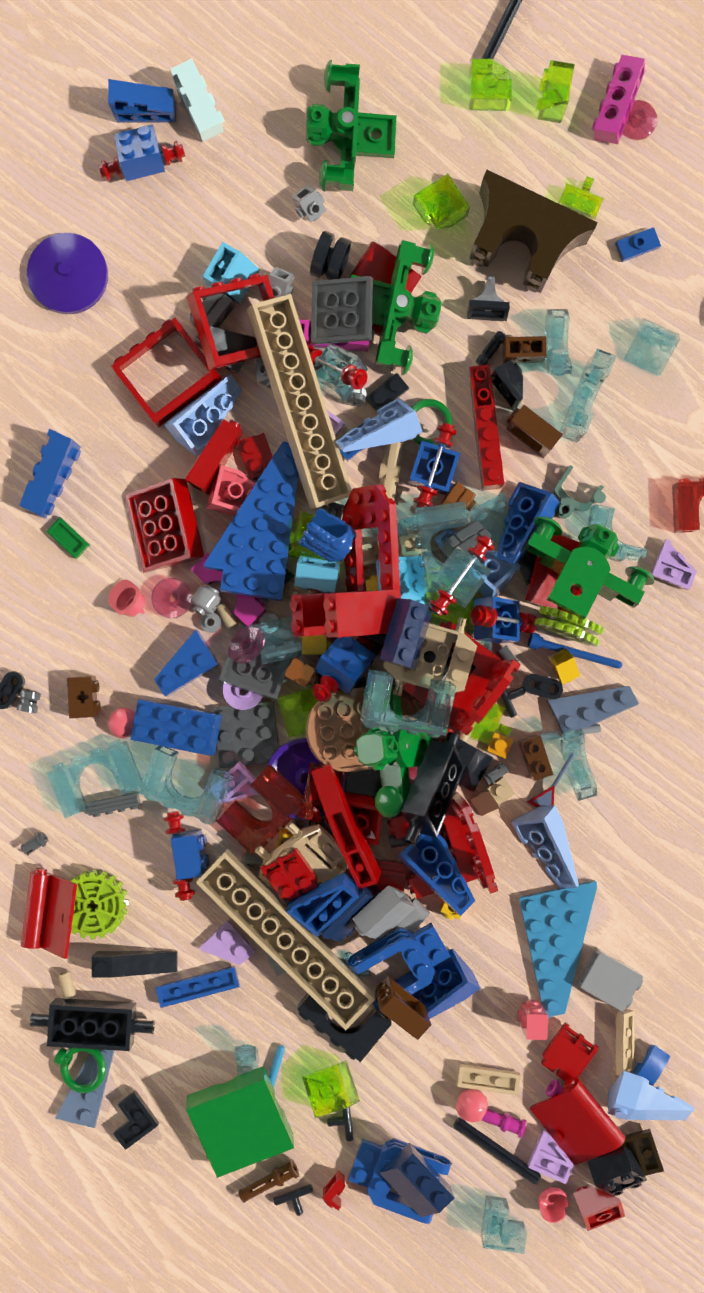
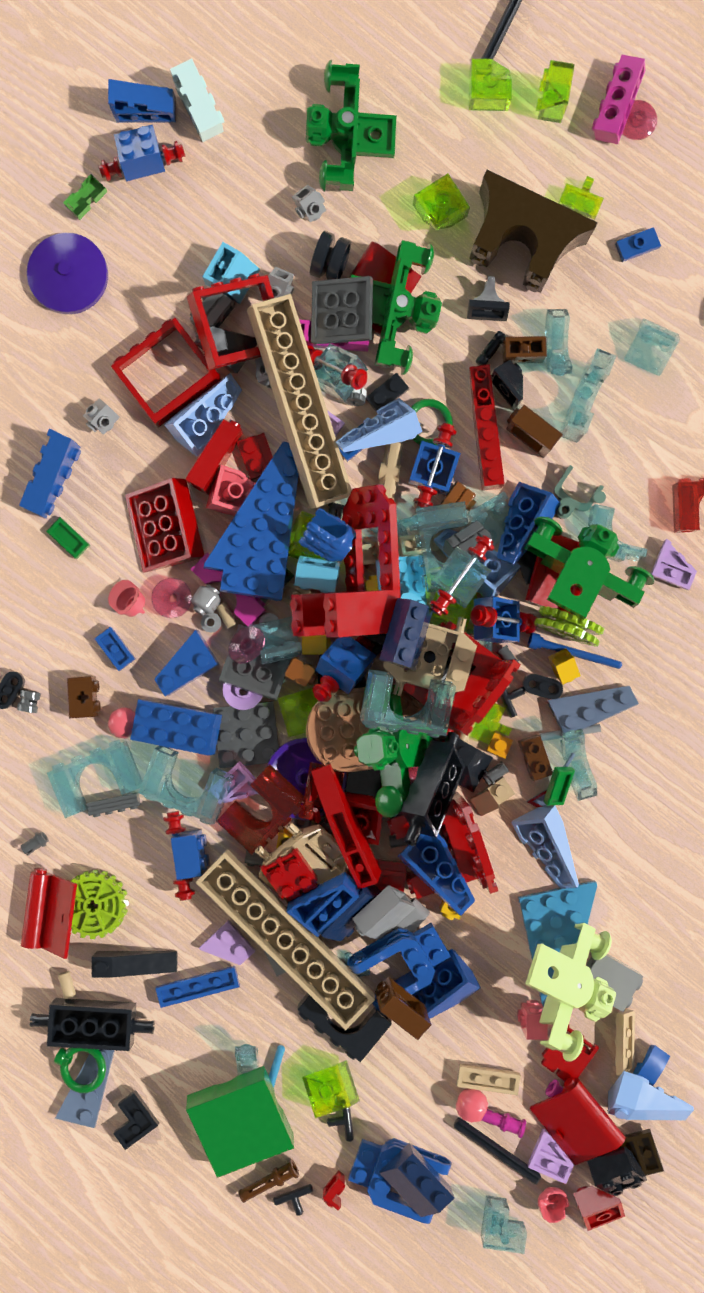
(90, 191): none -> bright green piece
(100, 417): none -> light grey brick
(115, 648): none -> blue plate
(559, 786): none -> green tile
(571, 987): none -> yellowish green piece

